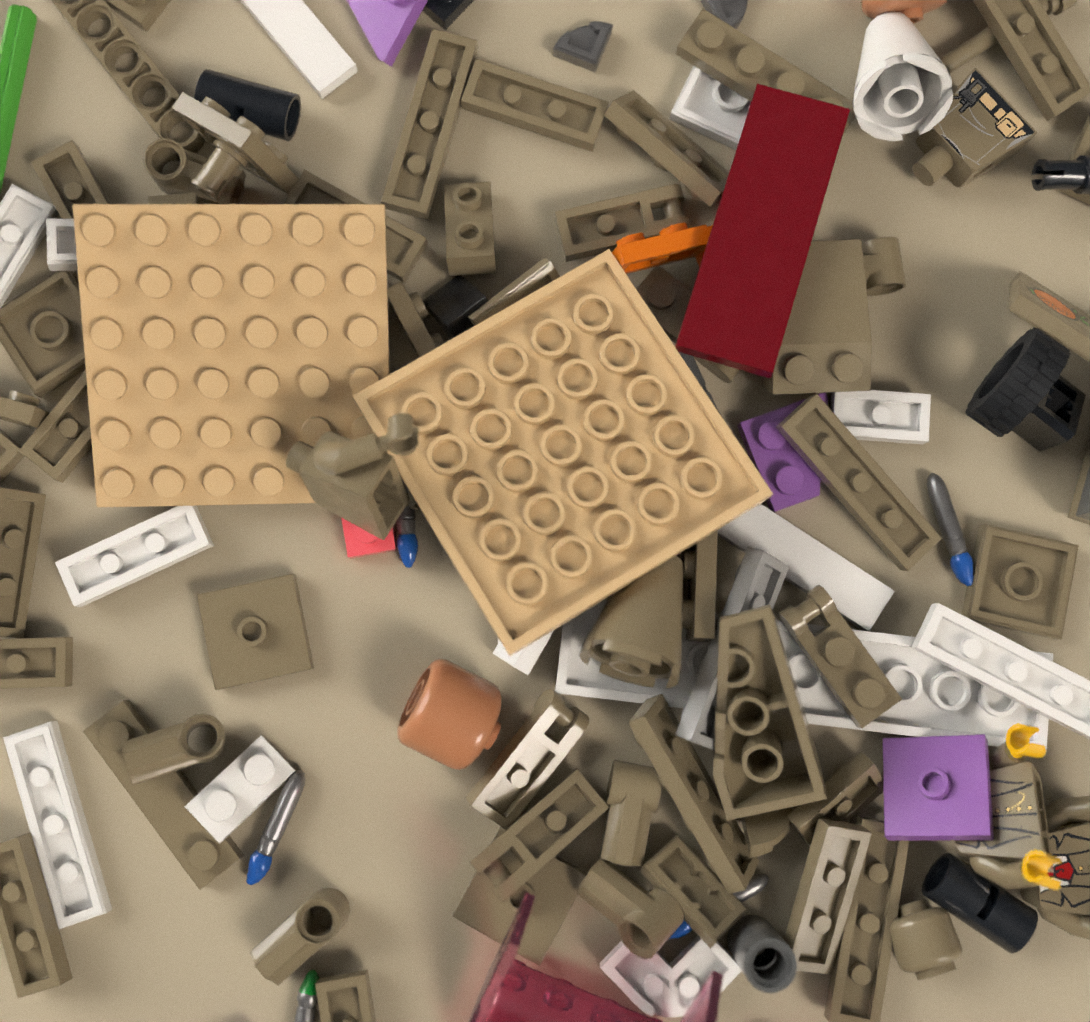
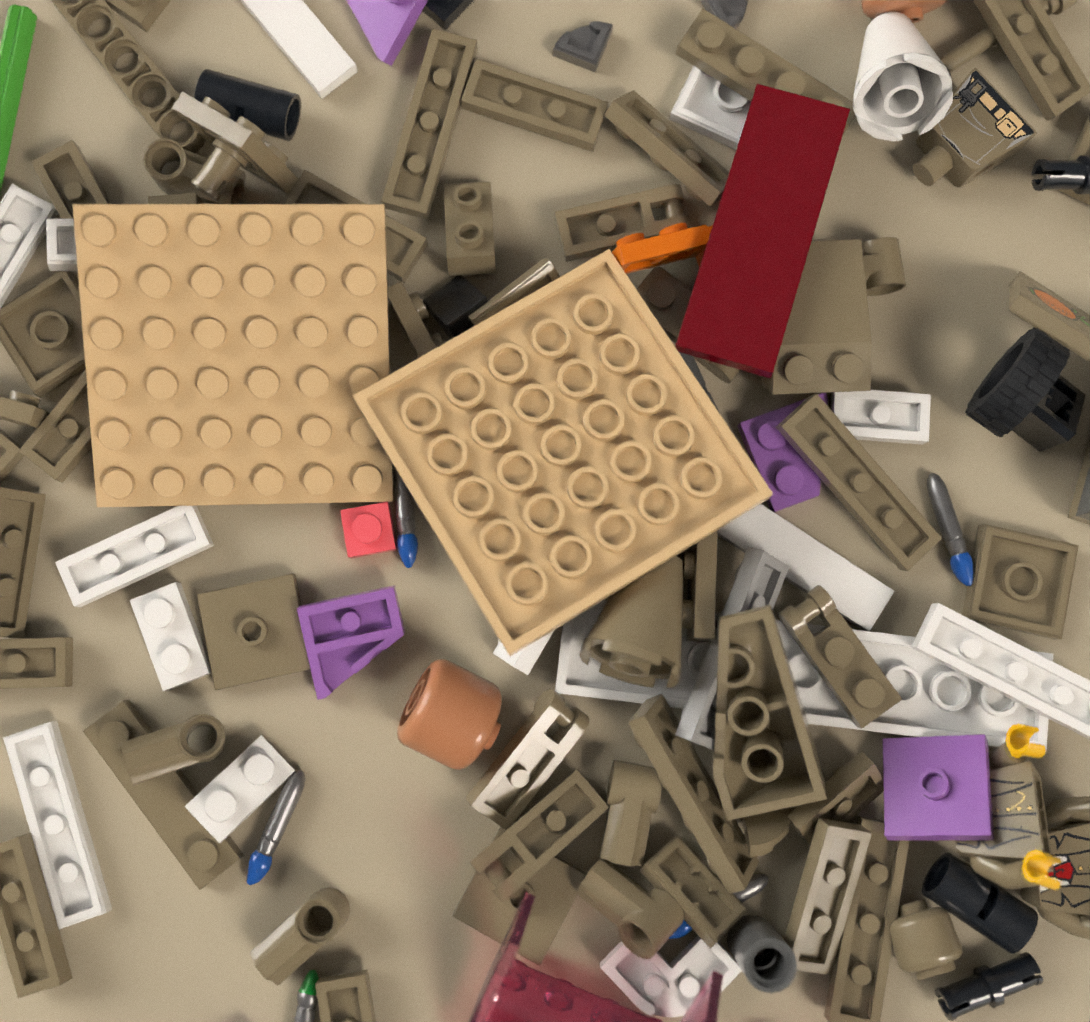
(171, 636): none -> white plate
(348, 633): none -> medium lavender wing
(358, 476): dark tan torso -> none
(988, 986): none -> black pin

